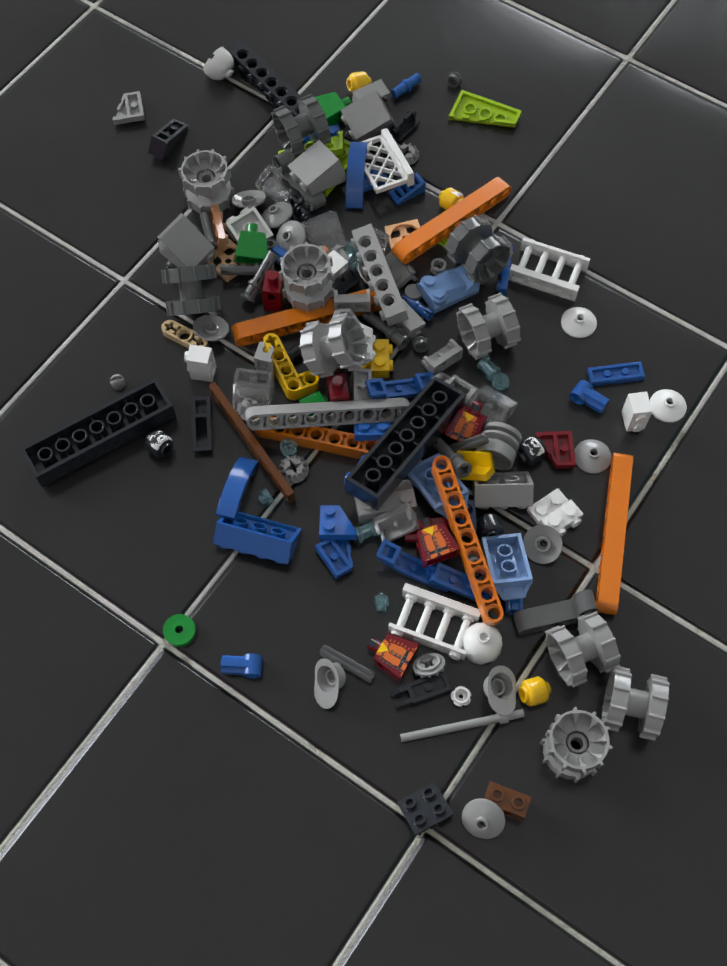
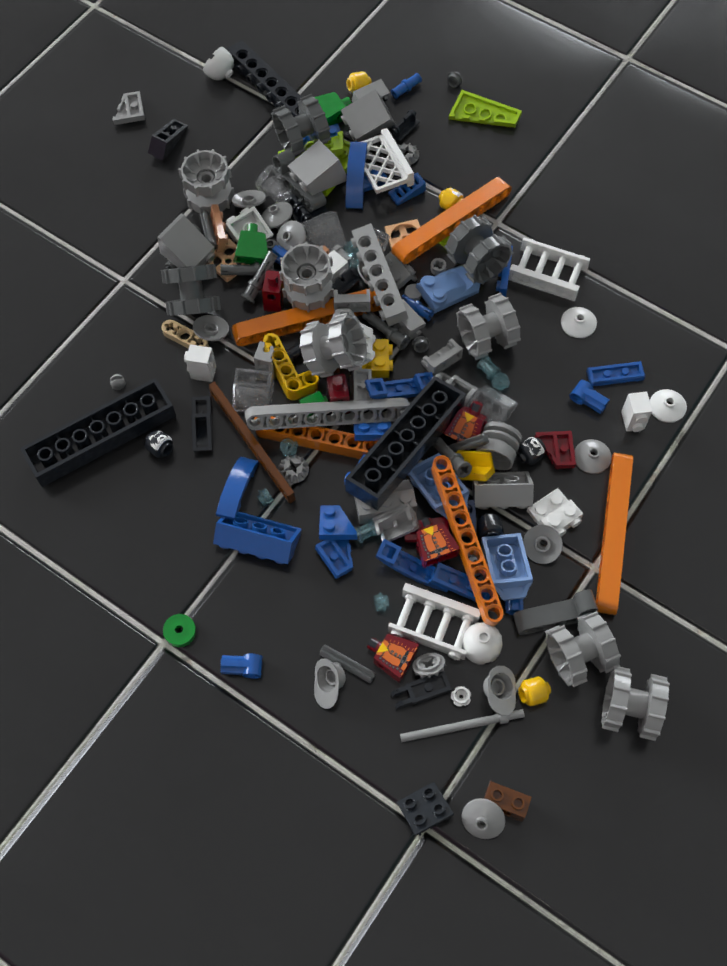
(242, 407): light grey gear -> none
(588, 732): light grey piece -> none

